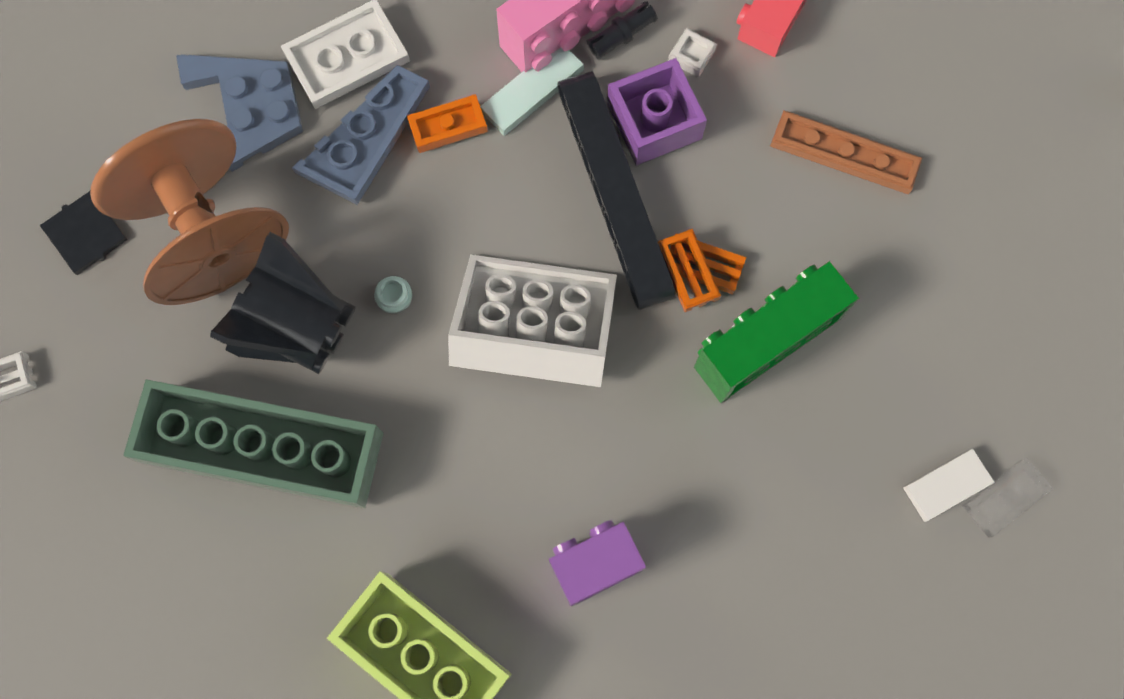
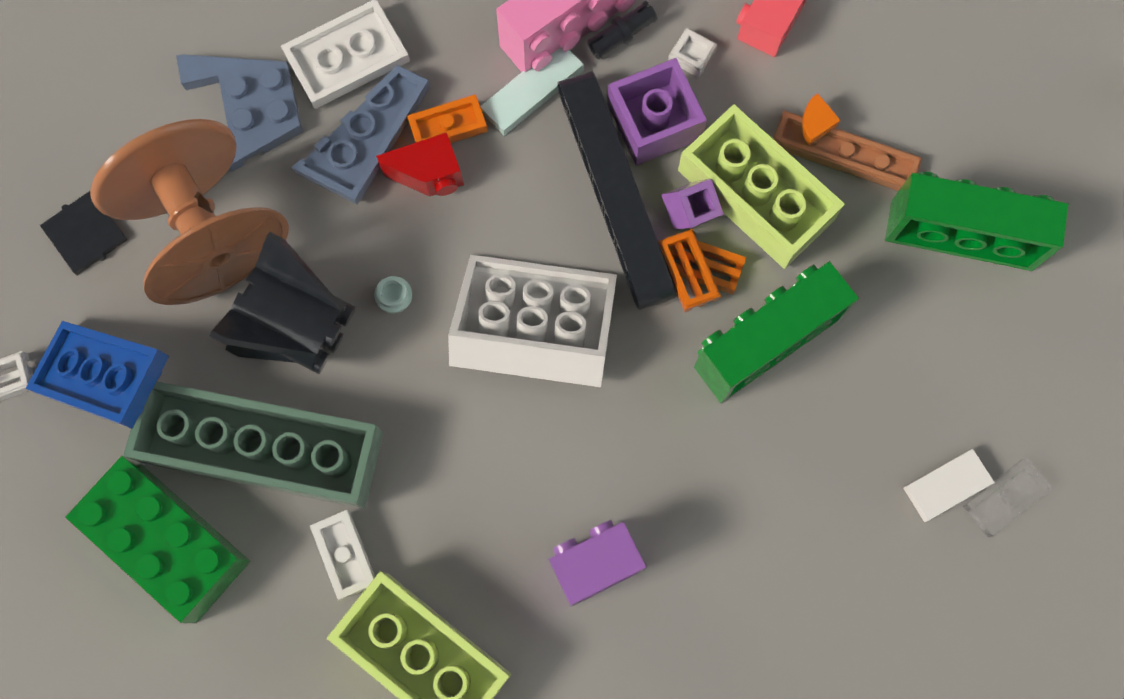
(98, 373): none -> blue plate
(158, 540): none -> green brick
(343, 554): none -> white plate
(424, 166): none -> red slope
(692, 204): none -> medium lavender brick
(761, 186): none -> yellowish green brick
(818, 119): none -> orange tile
(976, 221): none -> green brick

